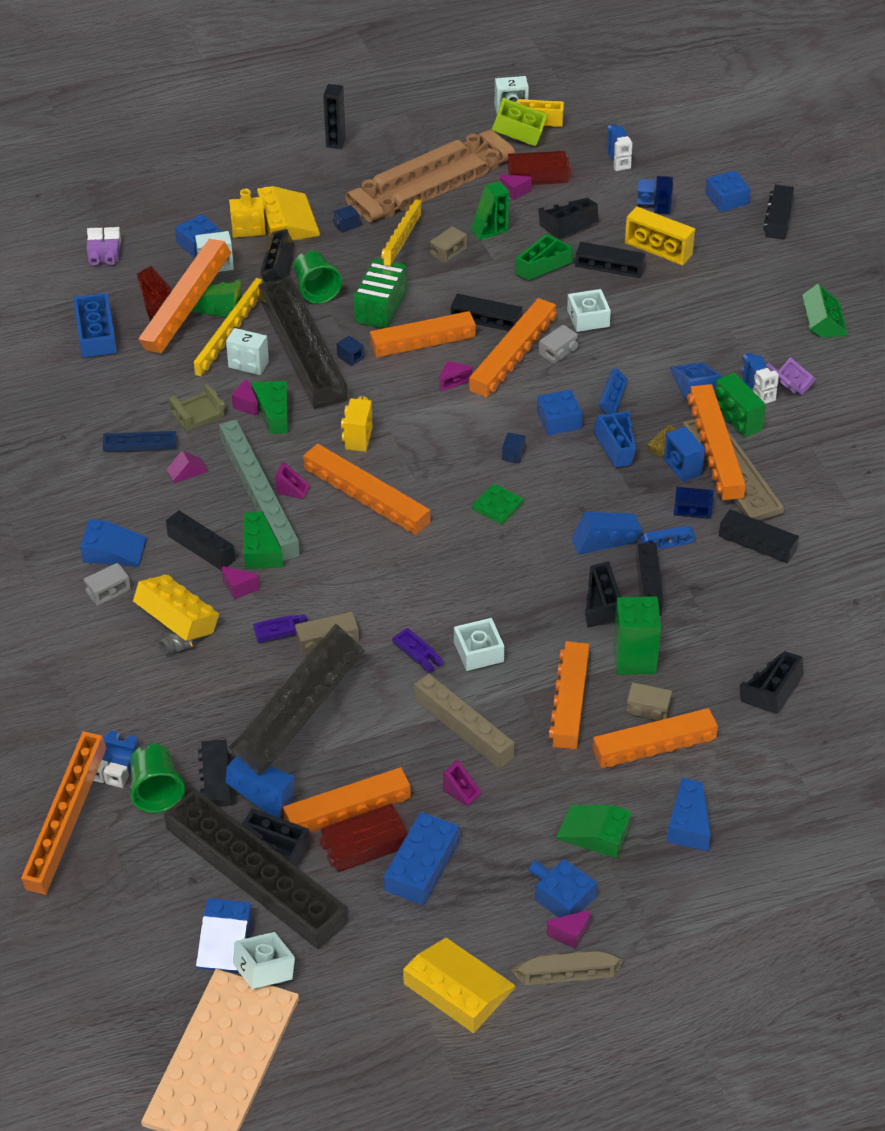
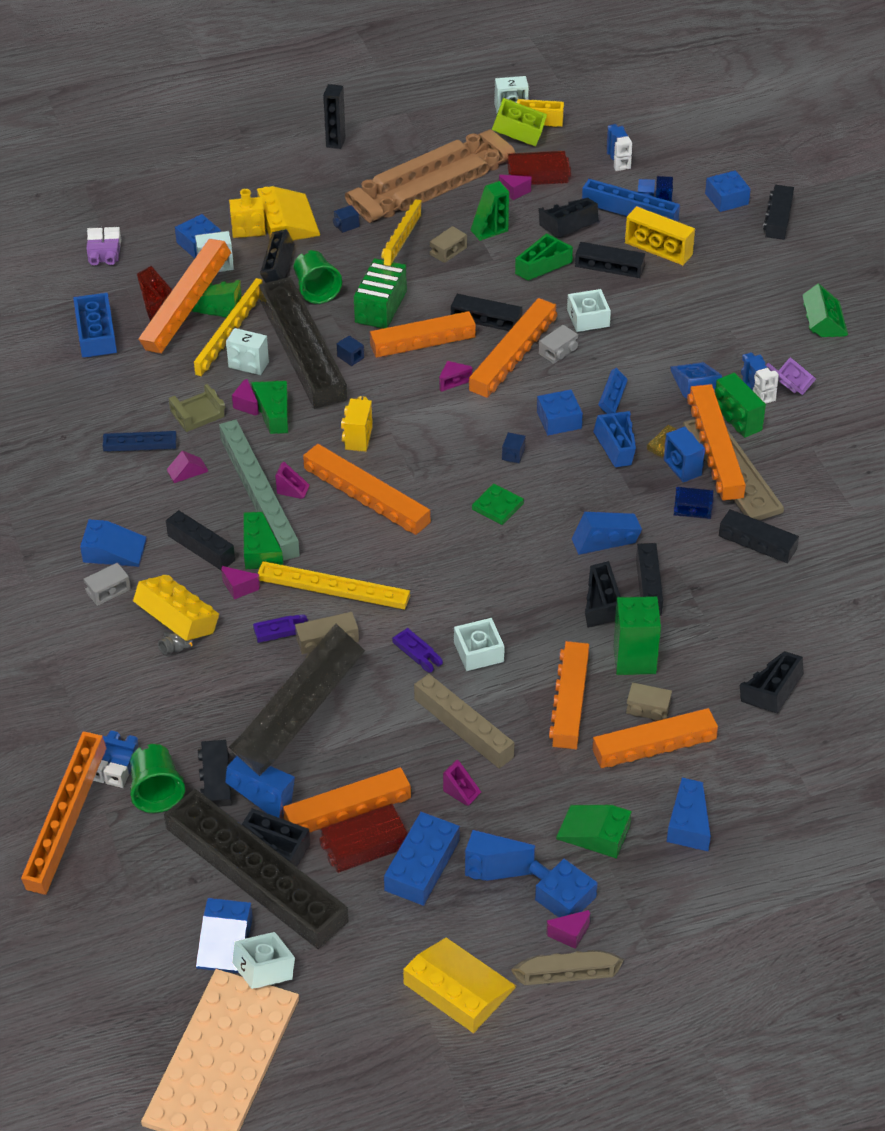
(334, 585): none -> yellow plate
(497, 857): none -> blue slope
(624, 201): none -> blue brick
(680, 536): blue beam -> none

